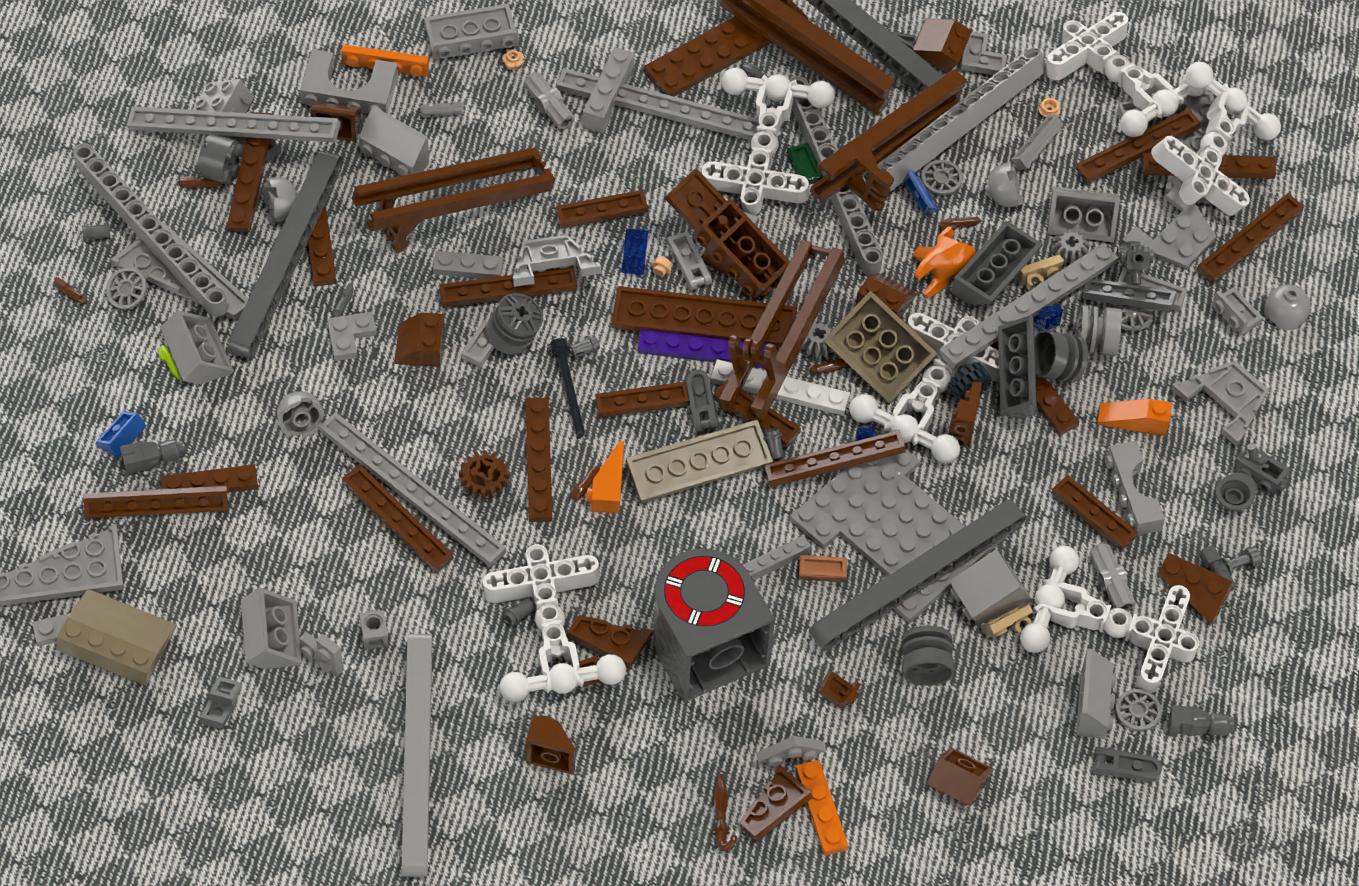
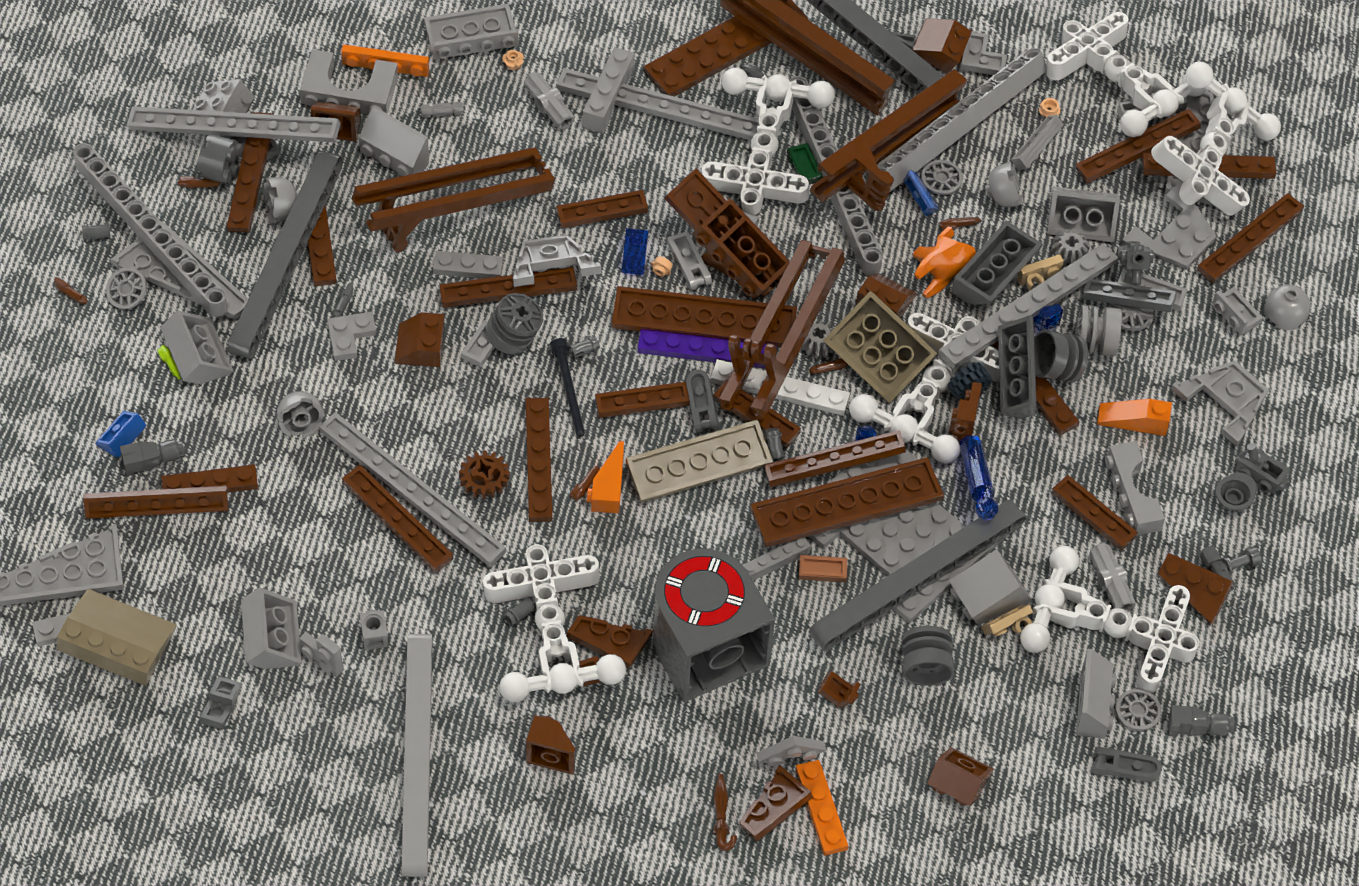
(846, 502): none -> reddish brown plate
(978, 477): none -> clear blue piece

